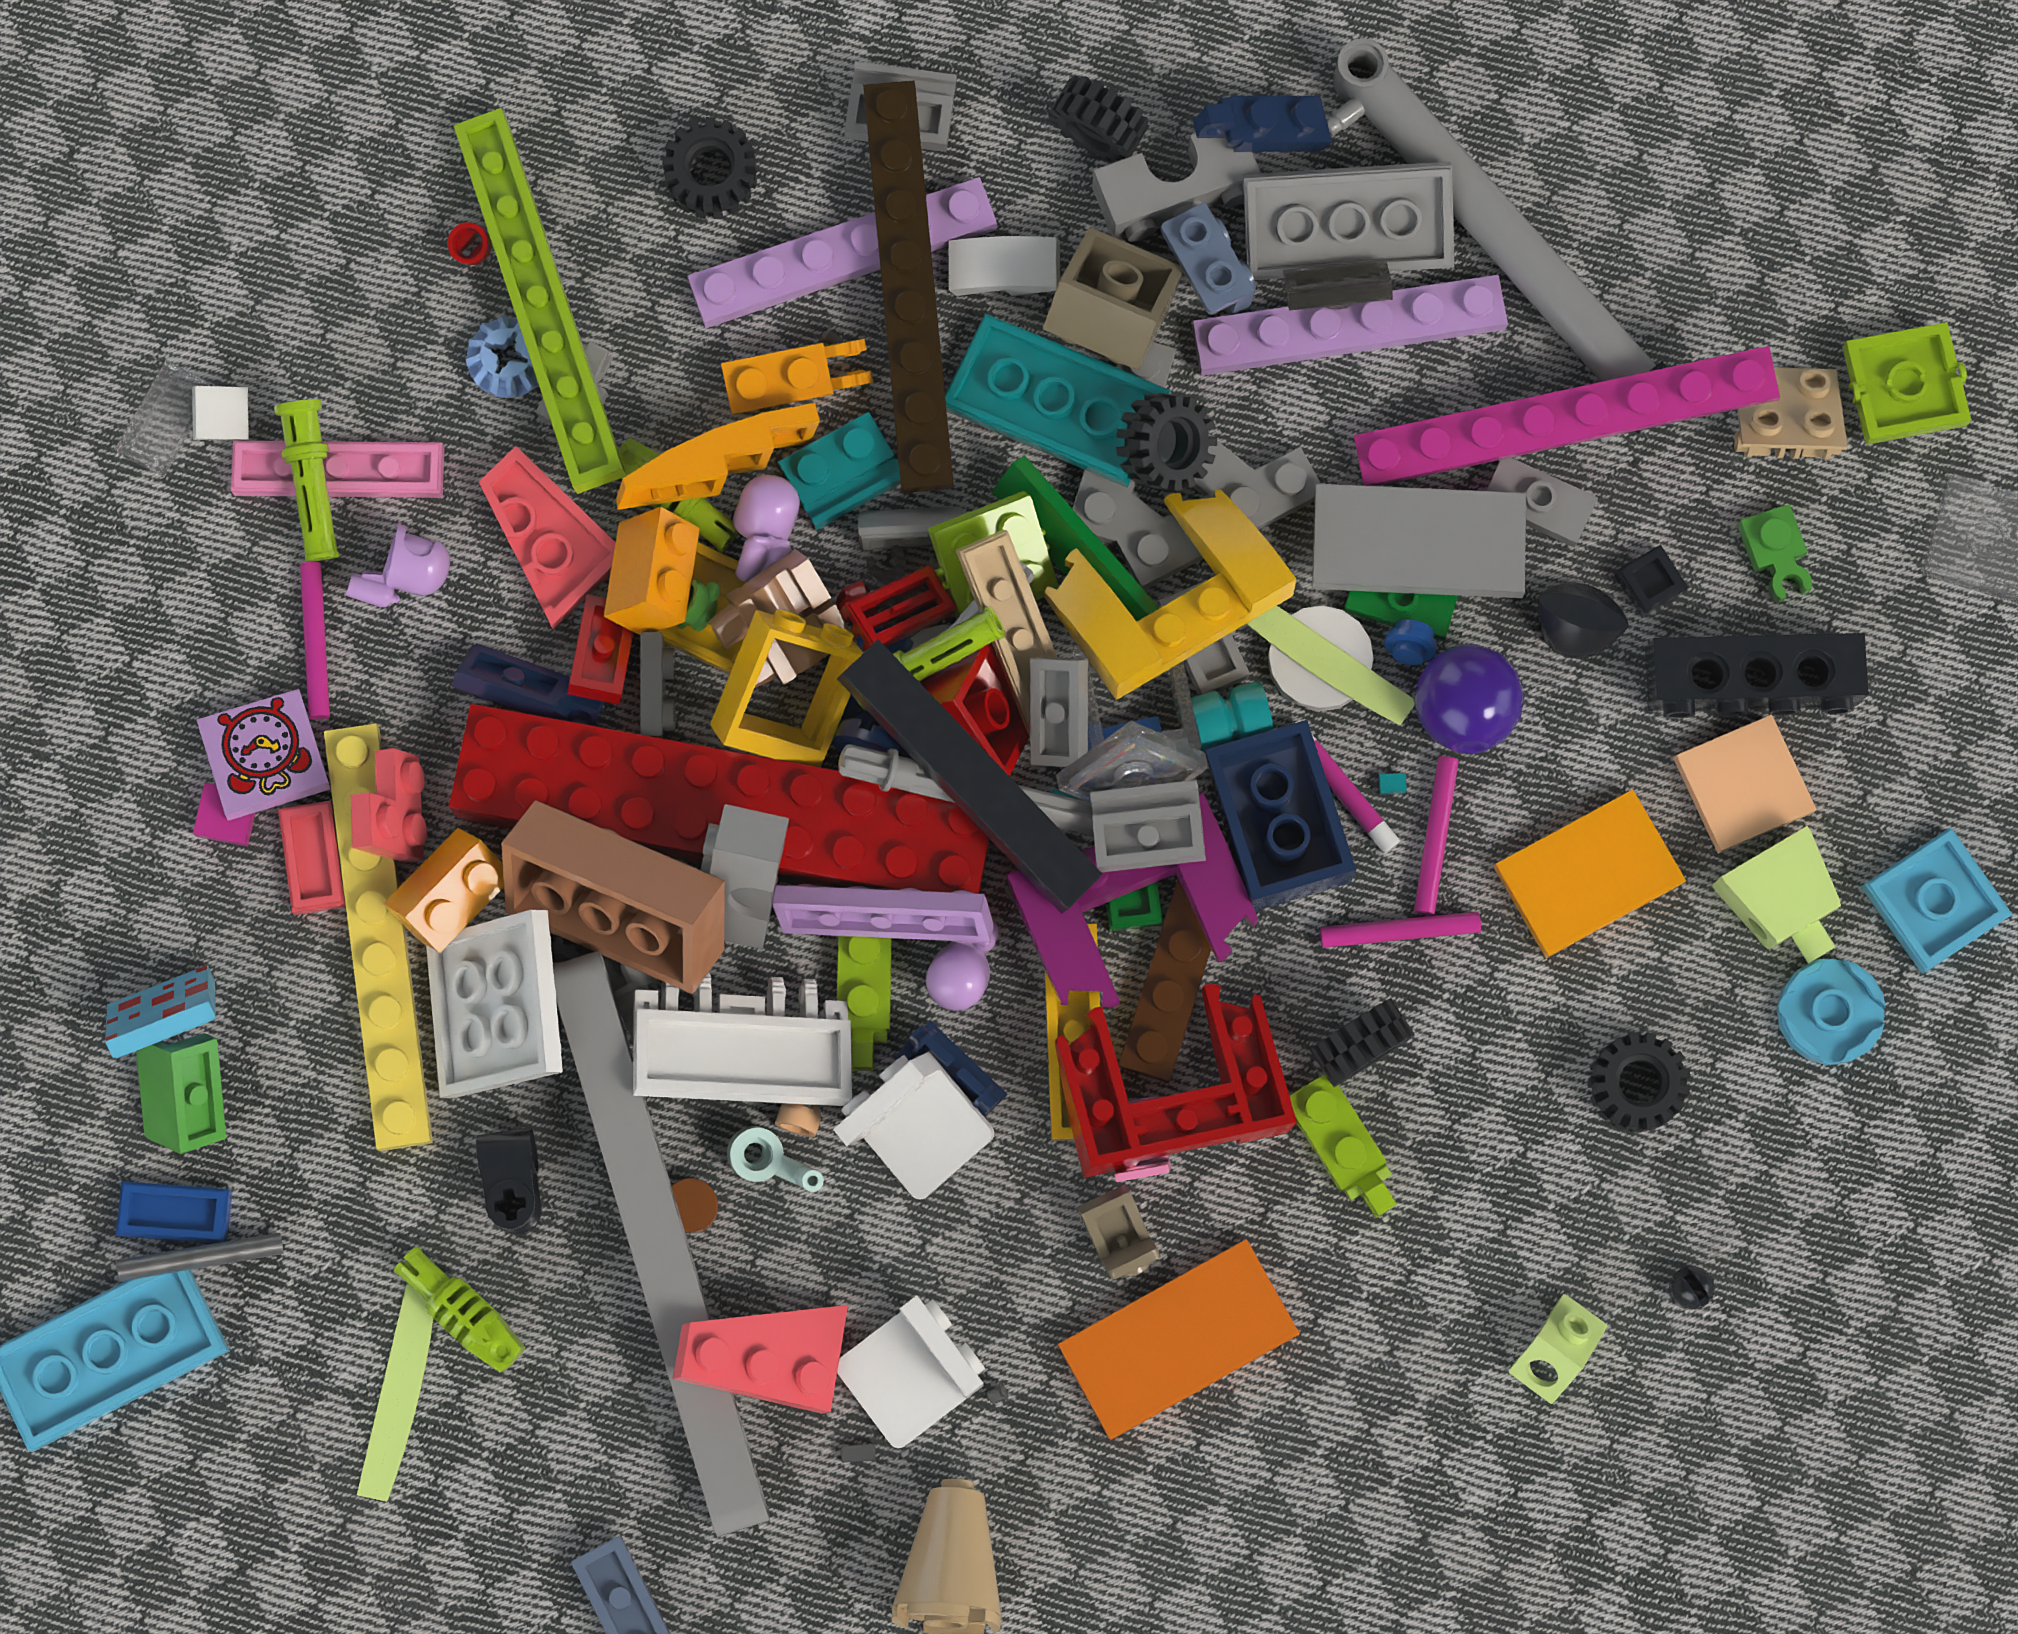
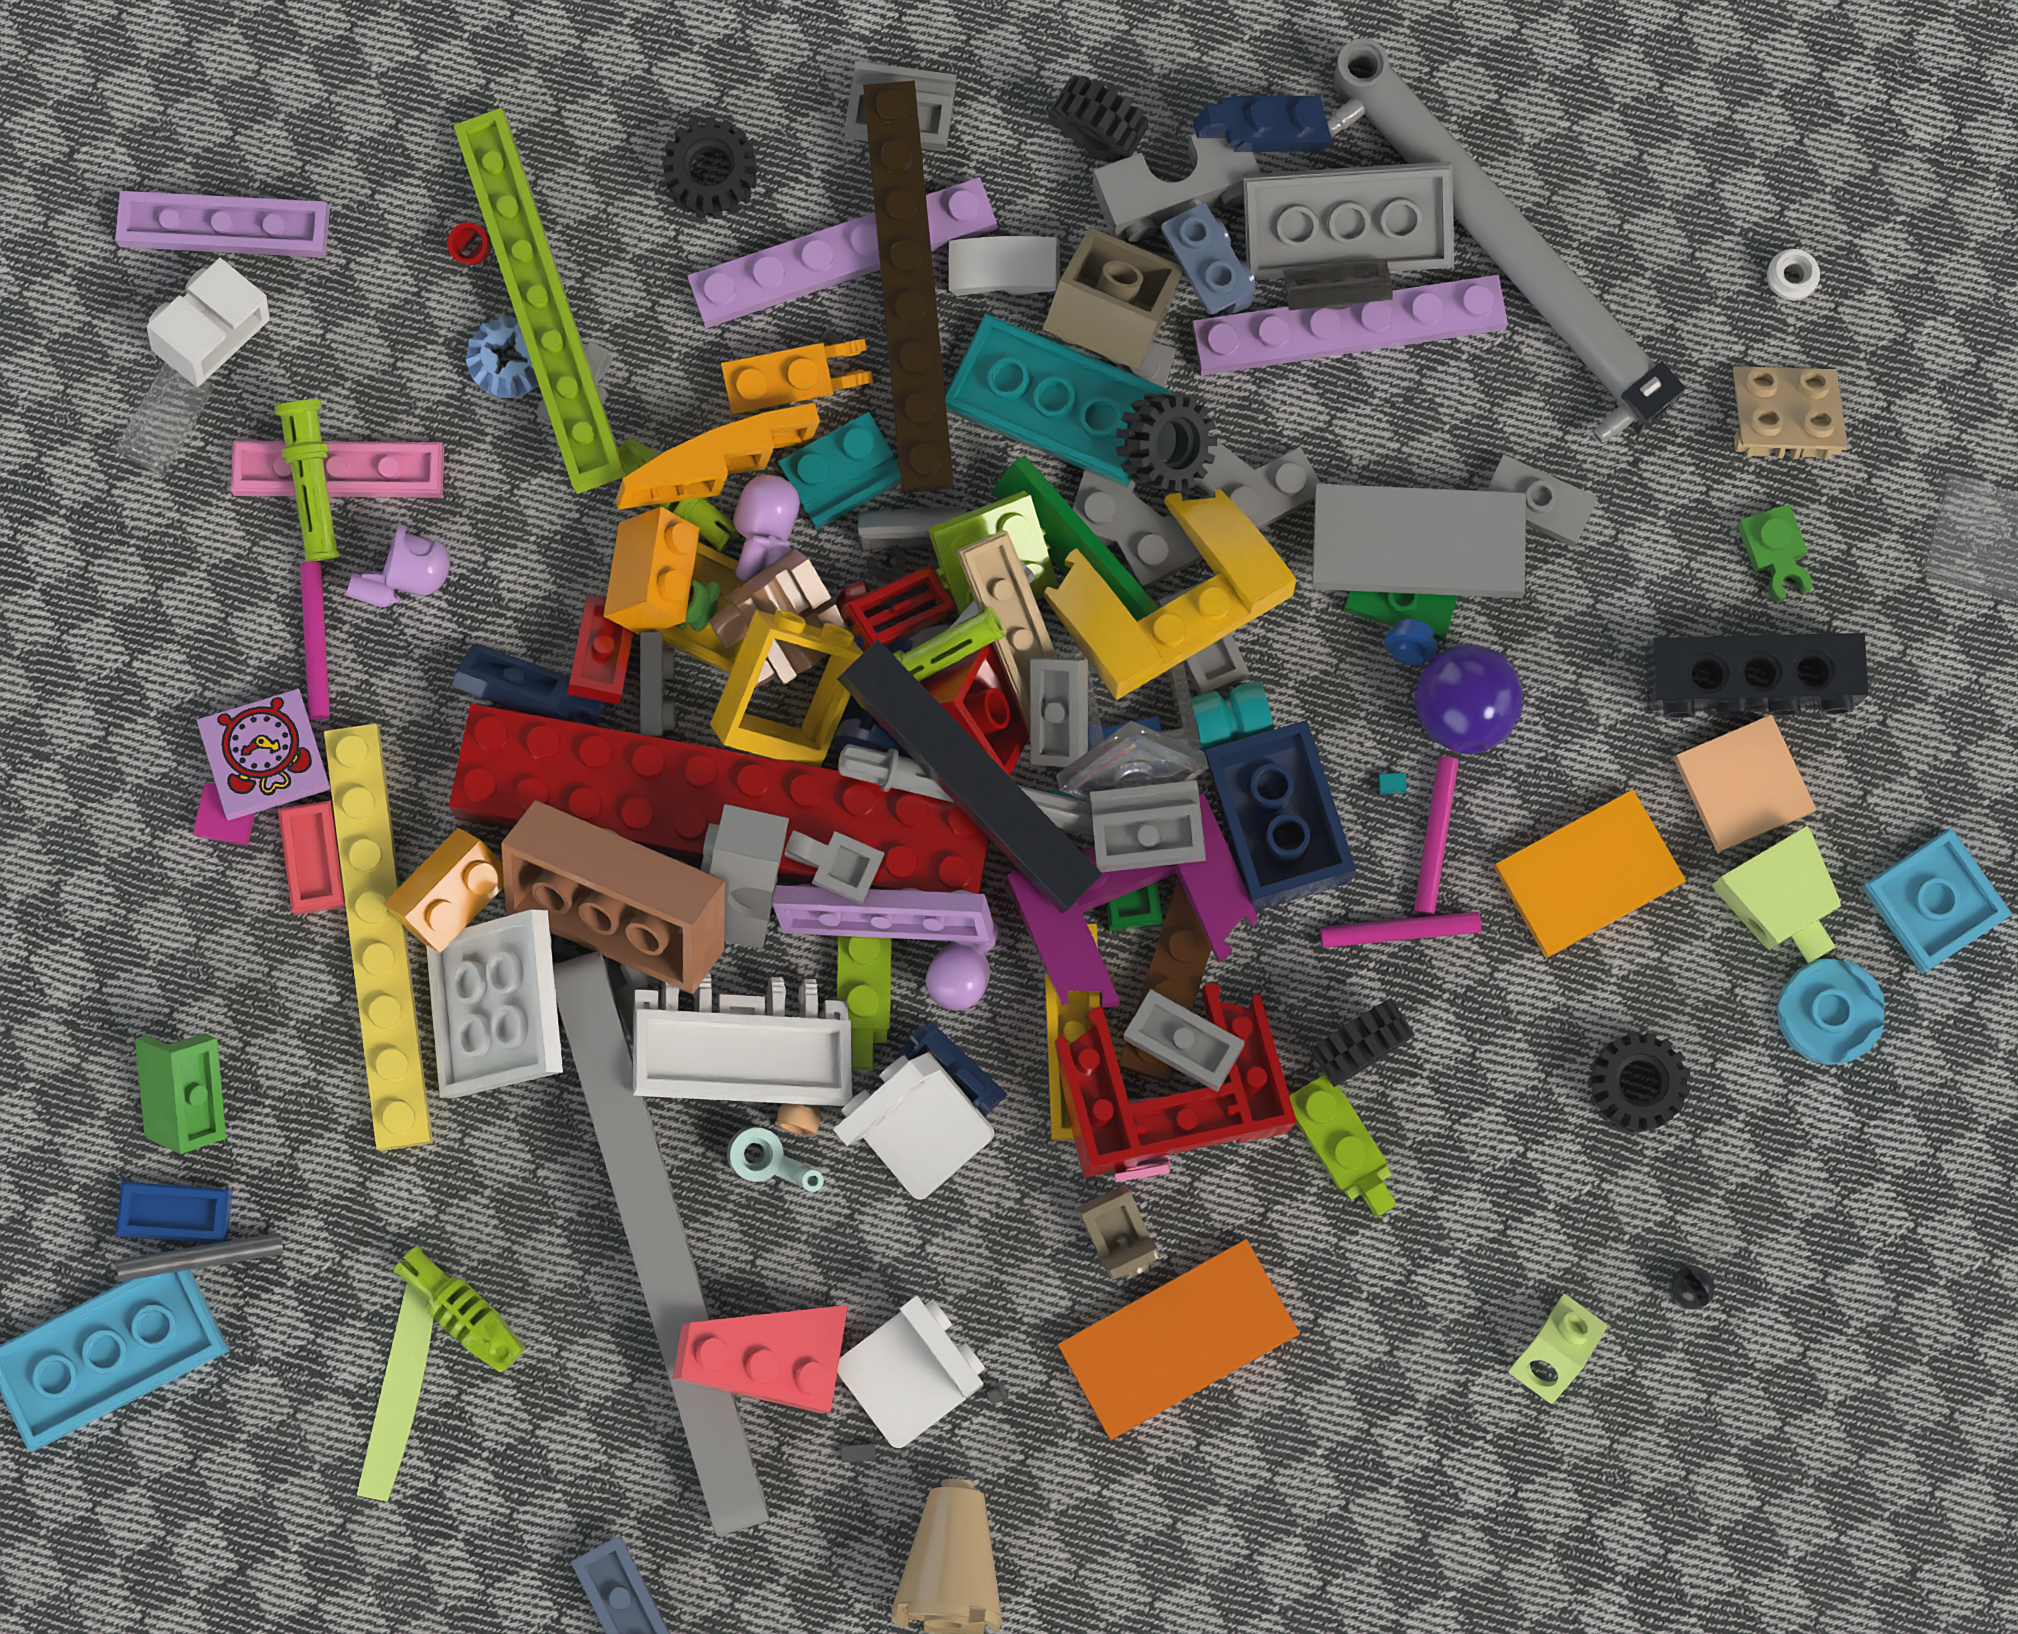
(160, 1012): medium azure tile -> none
(208, 323): none -> white piece
(220, 413): white tile -> none
(222, 224): none -> lavender plate
(392, 819): coral plate -> none
(510, 1169): black piece -> none
(549, 534): coral wing -> none
(696, 1204): dark orange tile -> none
(842, 866): none -> light grey plate
(1183, 1040): none -> light grey plate
(1302, 686): white tile -> none
(1332, 664): yellowish green sticker -> none
(1356, 803): dark pink bar -> none
(1567, 417): dark pink plate -> none
(1579, 620): black piece -> none
(1651, 581): black tile -> none
(1800, 262): none -> white plate
(1907, 383): lime plate -> none

